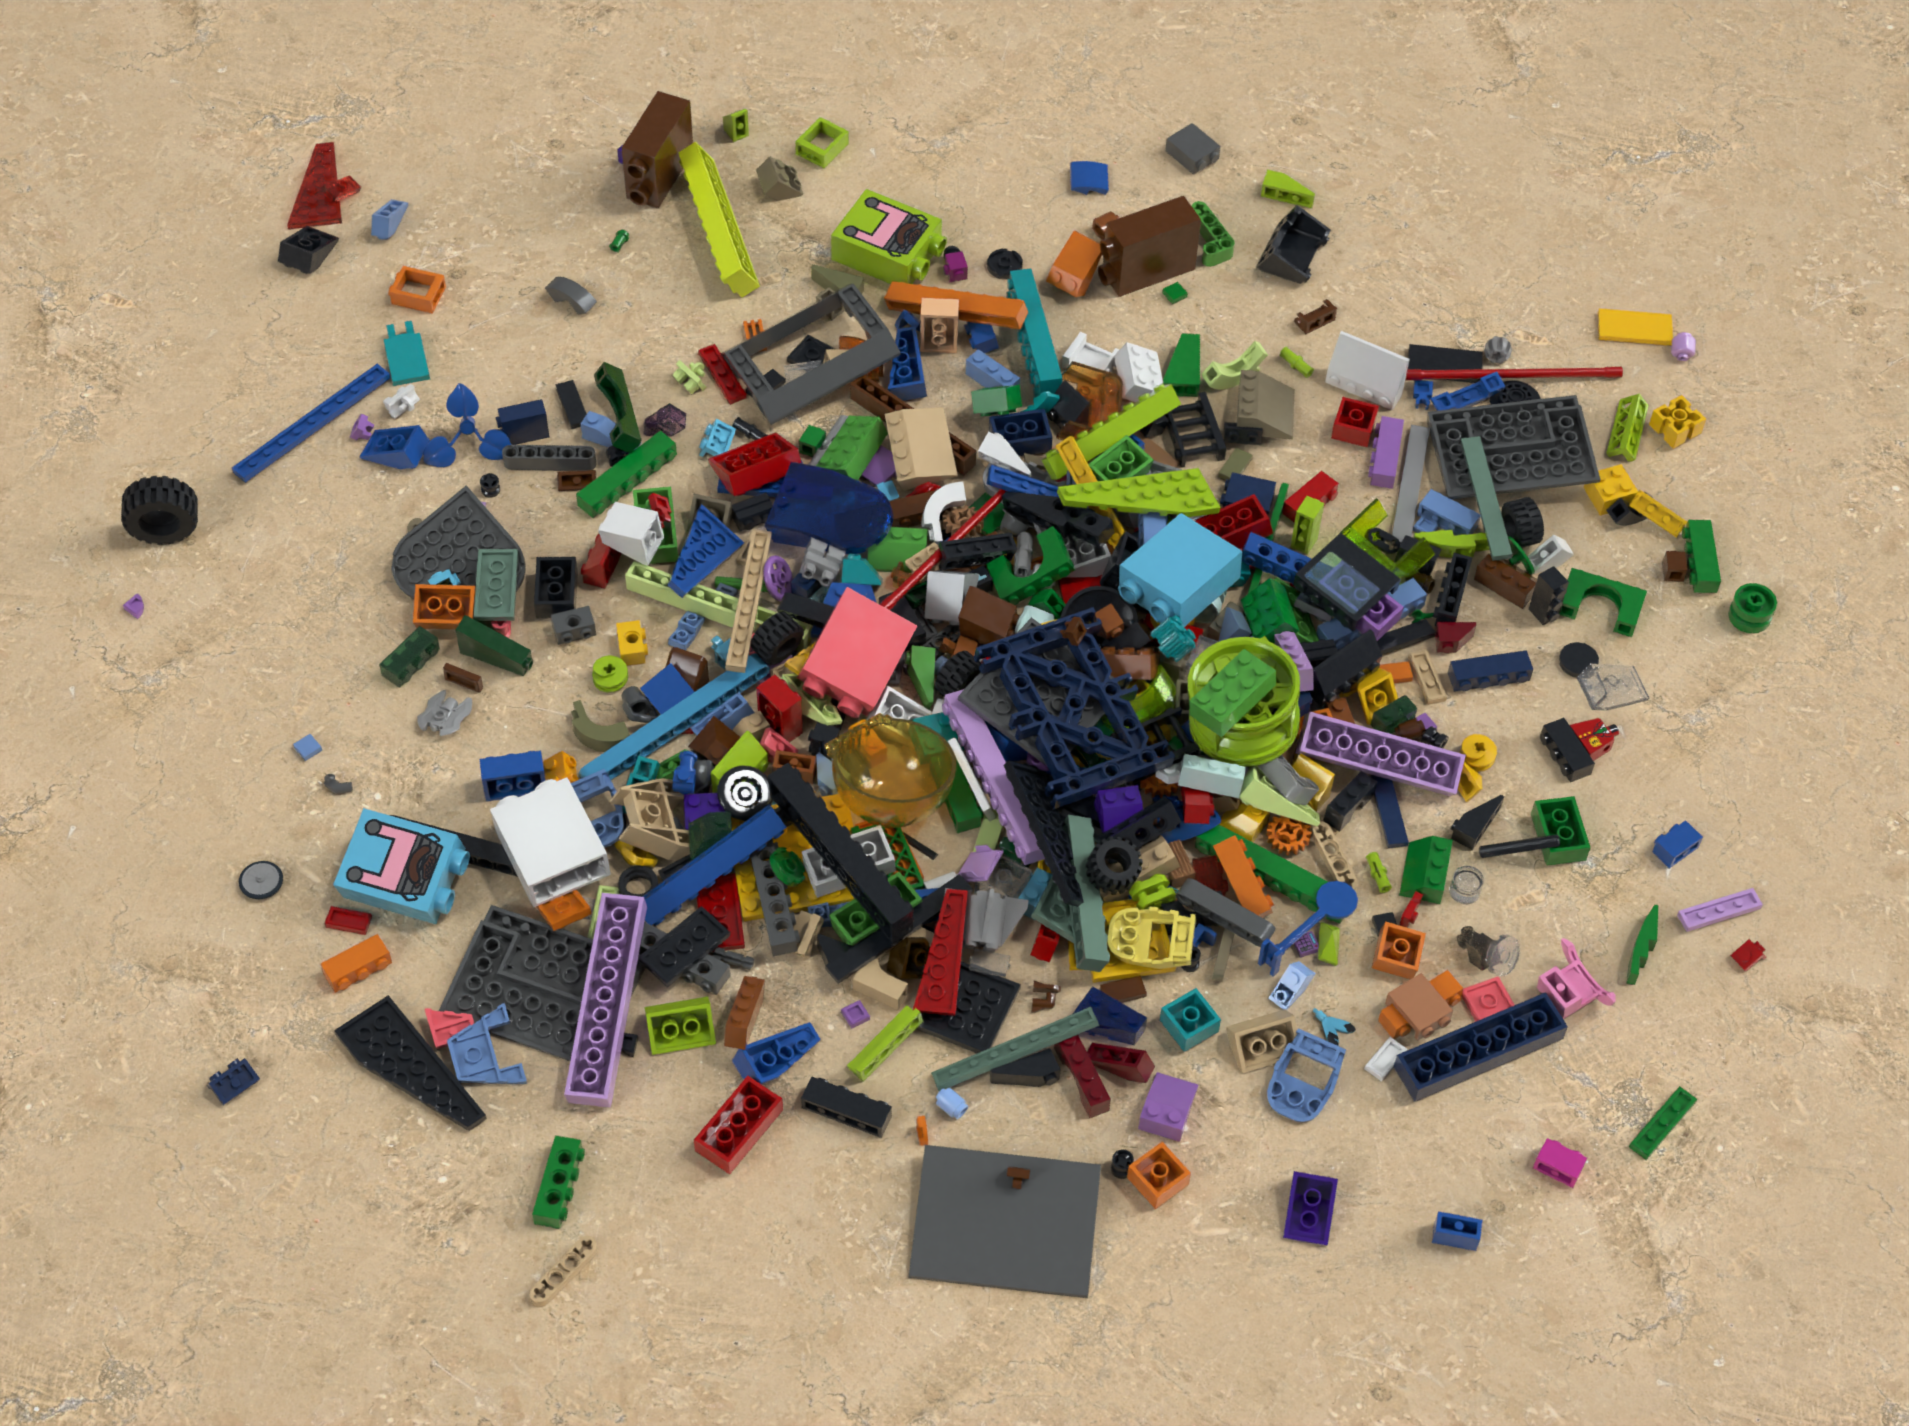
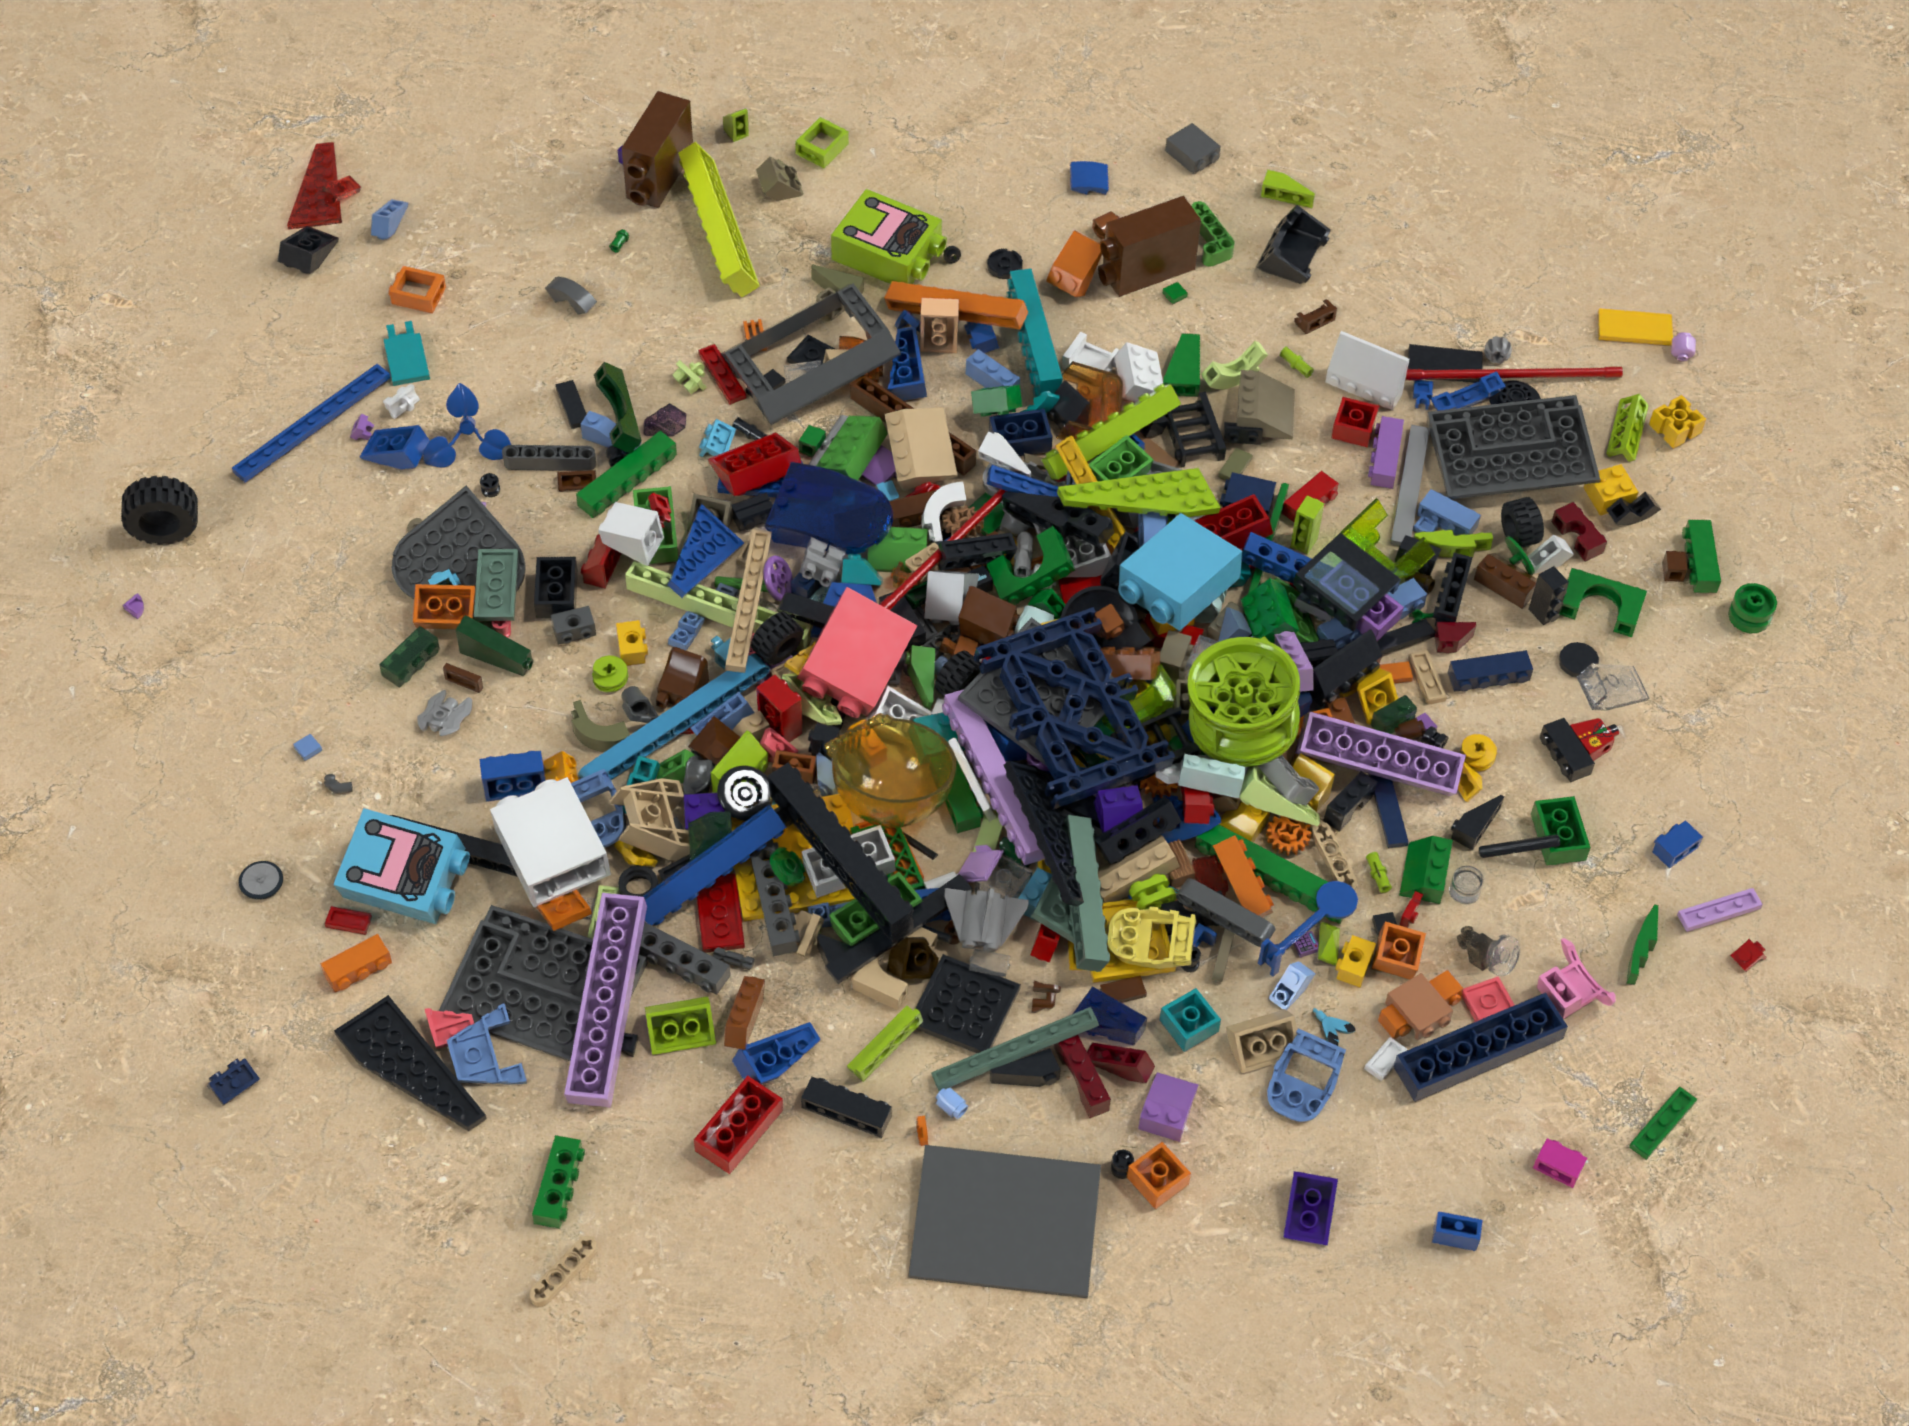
(523, 422): dark blue brick -> none
(666, 689): blue tile -> none
(684, 946): black tile -> none
(685, 774): blue connector -> none
(855, 1014): medium lavender tile -> none
(941, 973): red wing -> none
(955, 266): magenta brick -> none
(1017, 1174): reddish brown tile -> none
(1075, 631): reddish brown tile -> none
(1106, 878): black tyre -> none
(1174, 638): teal brick -> none
(1232, 692): bright green brick -> none
(1351, 971): none -> yellow brick
(1384, 537): black beam -> none
(1486, 498): sand green tile -> none
(1572, 519): none -> dark red arch
(1658, 513): yellow tile -> none

